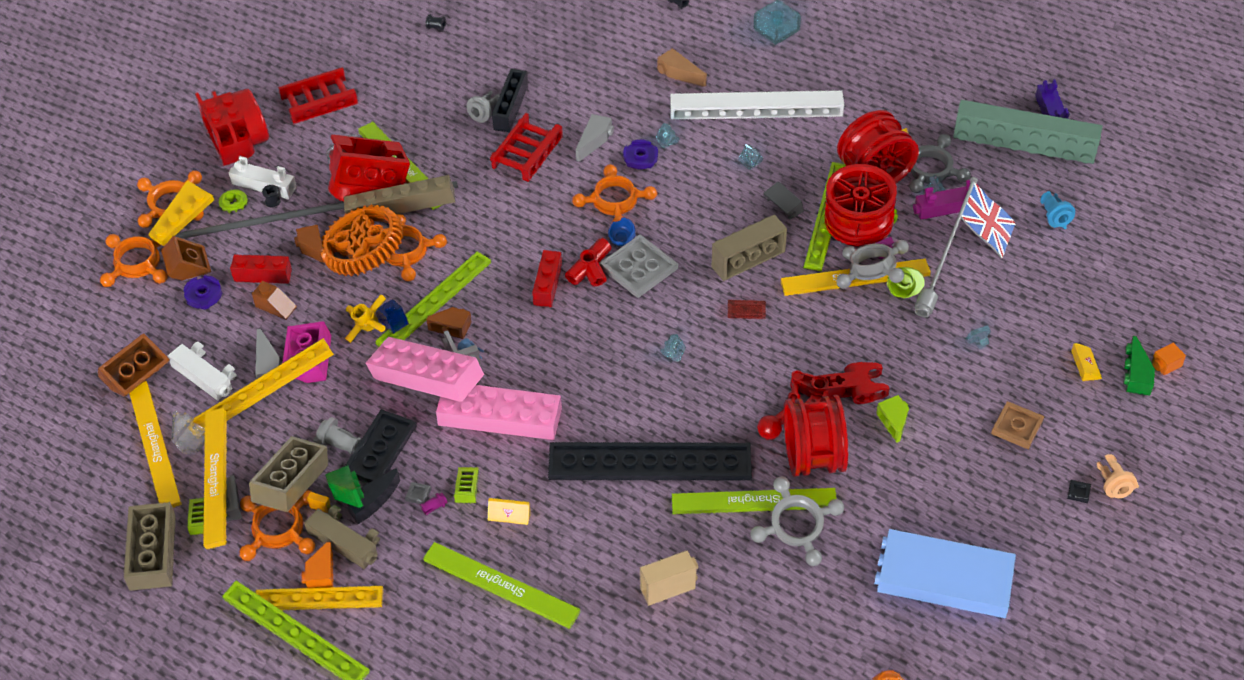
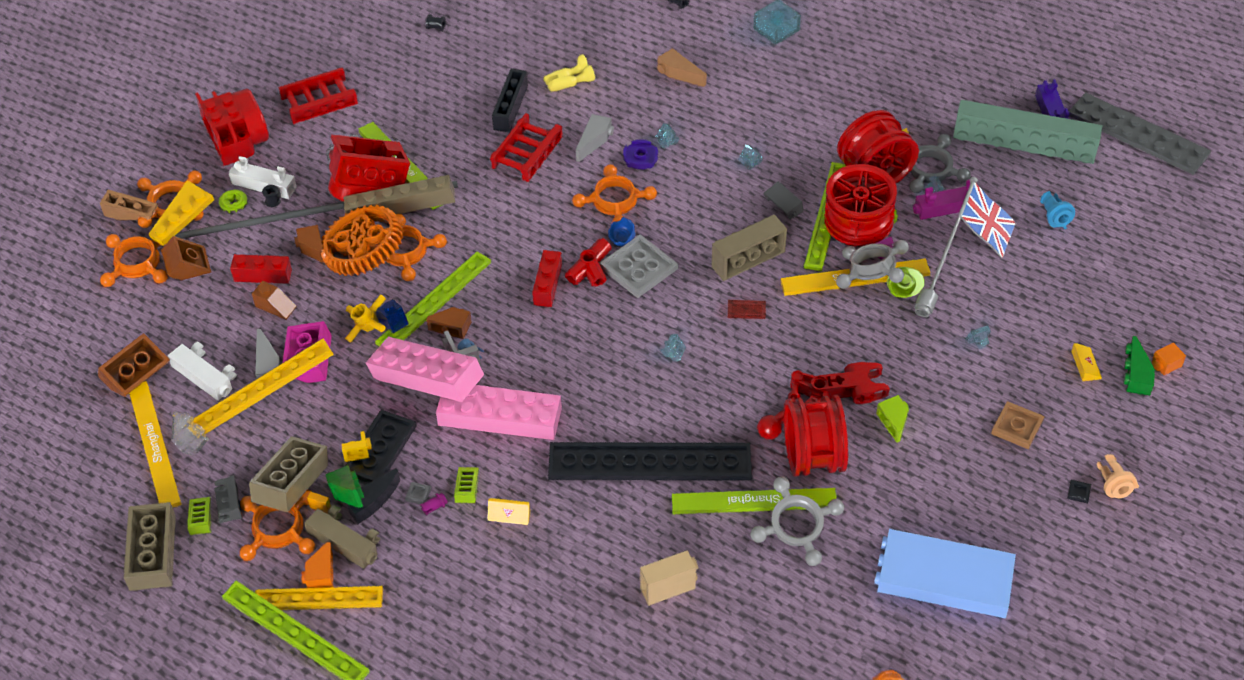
(126, 207): none -> medium nougat slope
(207, 299): dark purple plate -> none
(215, 478): yellow tile -> none
(332, 434): light grey piece -> none
(357, 449): none -> yellow bracket
(481, 107): light grey piece -> none
(502, 585): lime tile -> none
(567, 77): none -> light yellow piece
(756, 105): white brick -> none
(1140, 133): none -> dark grey plate

